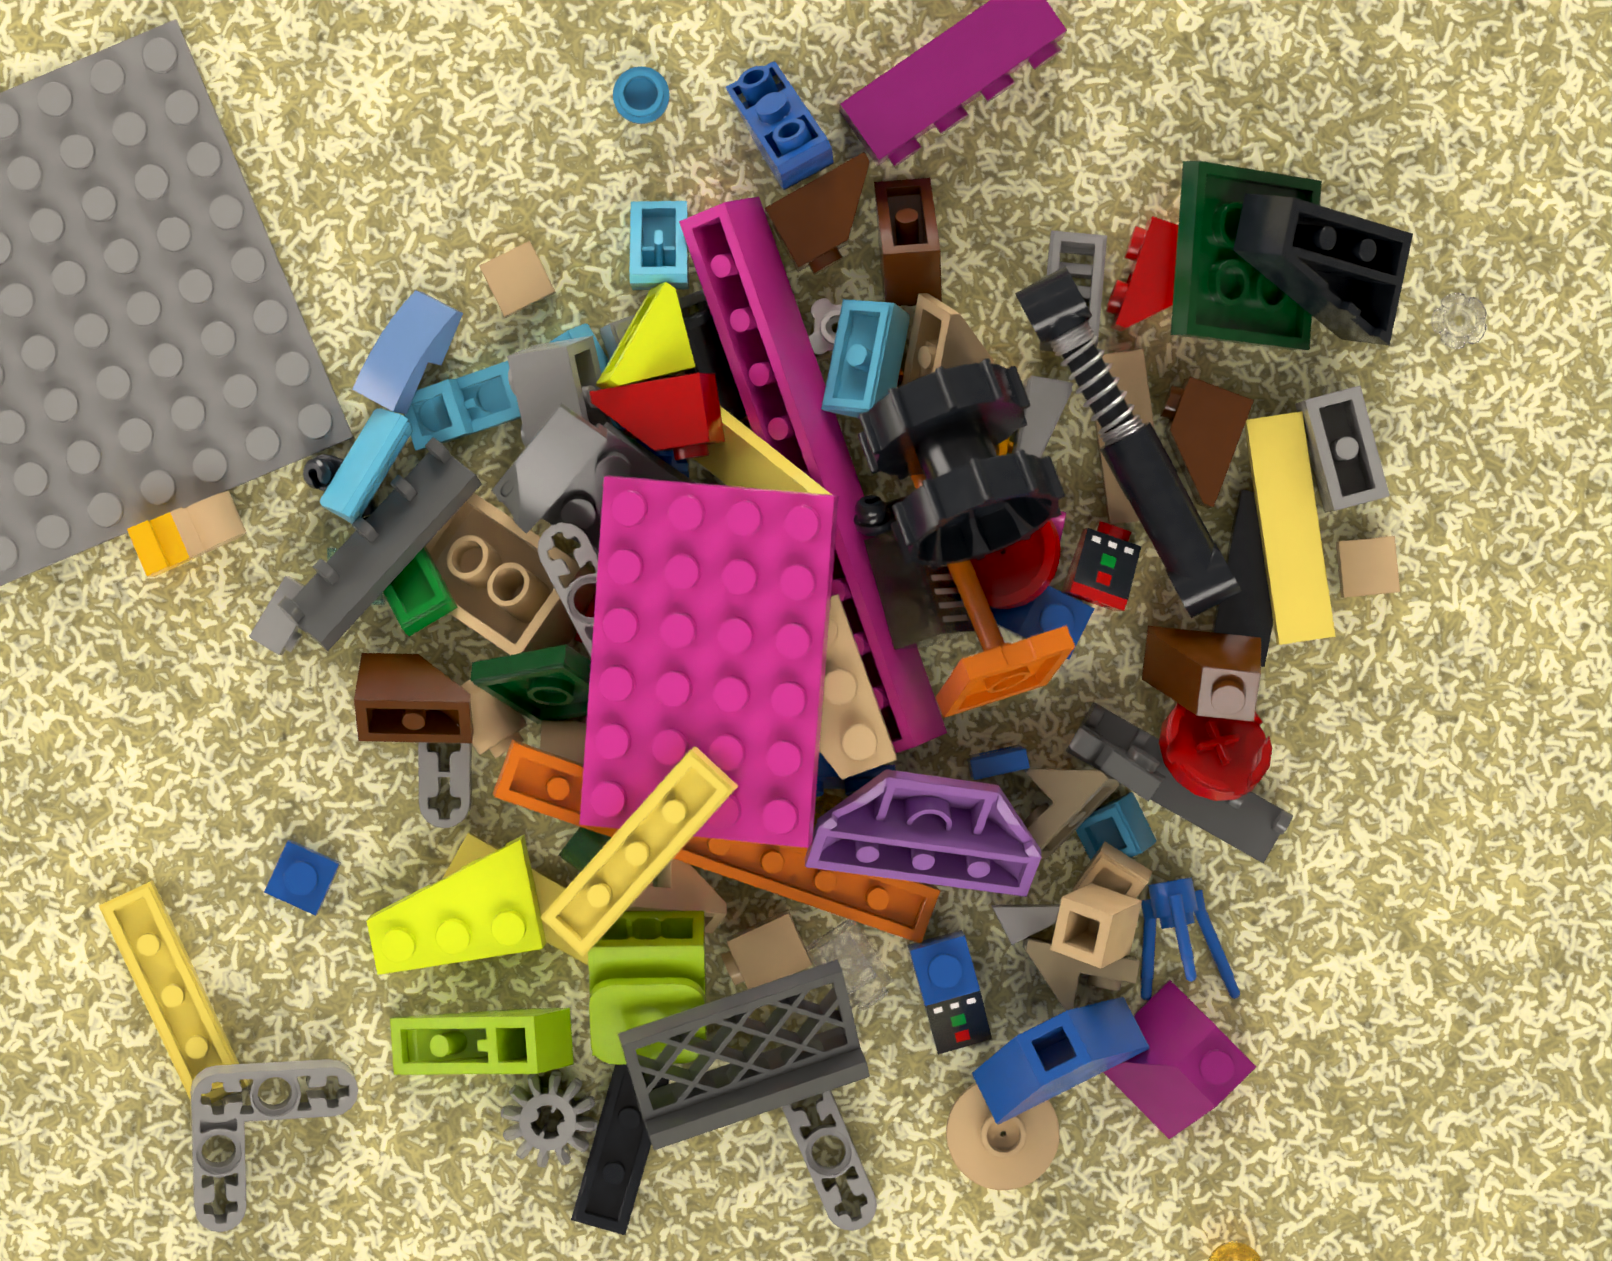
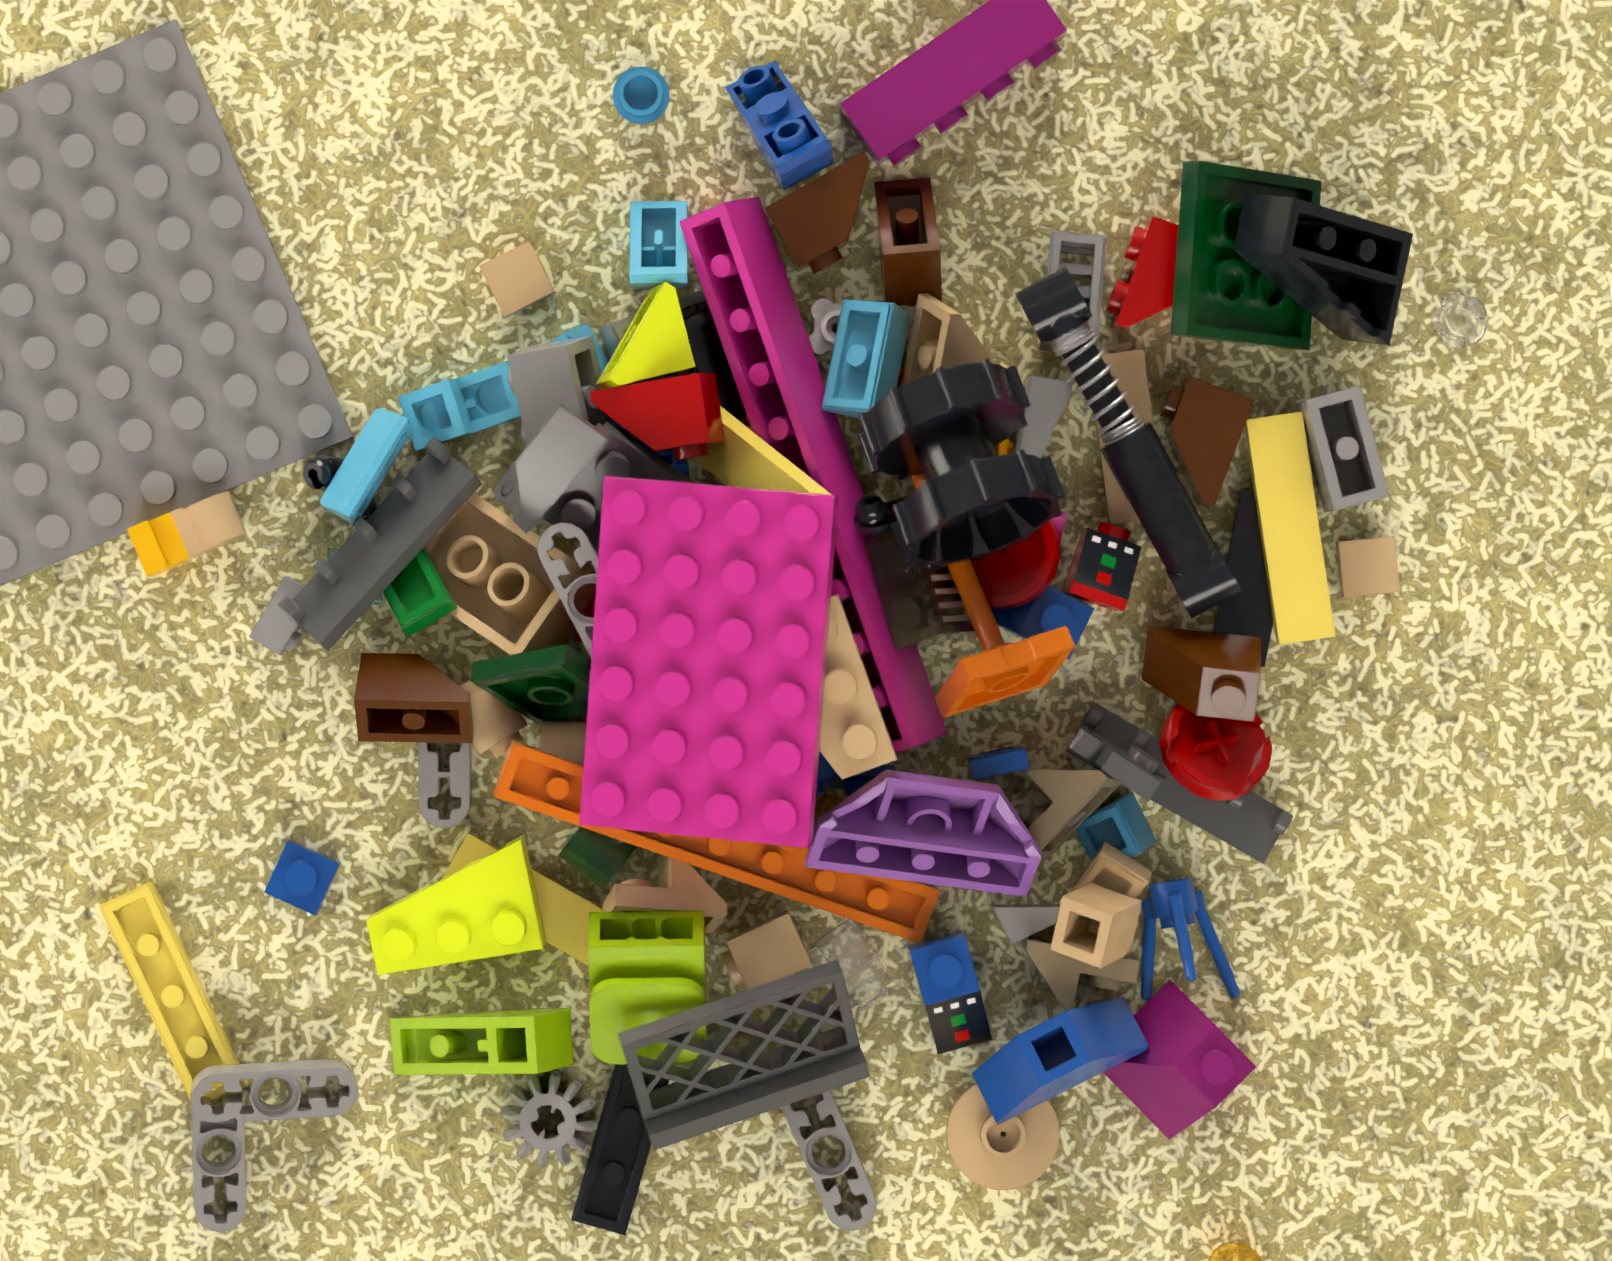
(412, 338): medium blue slope -> none
(639, 851): light yellow tile -> none

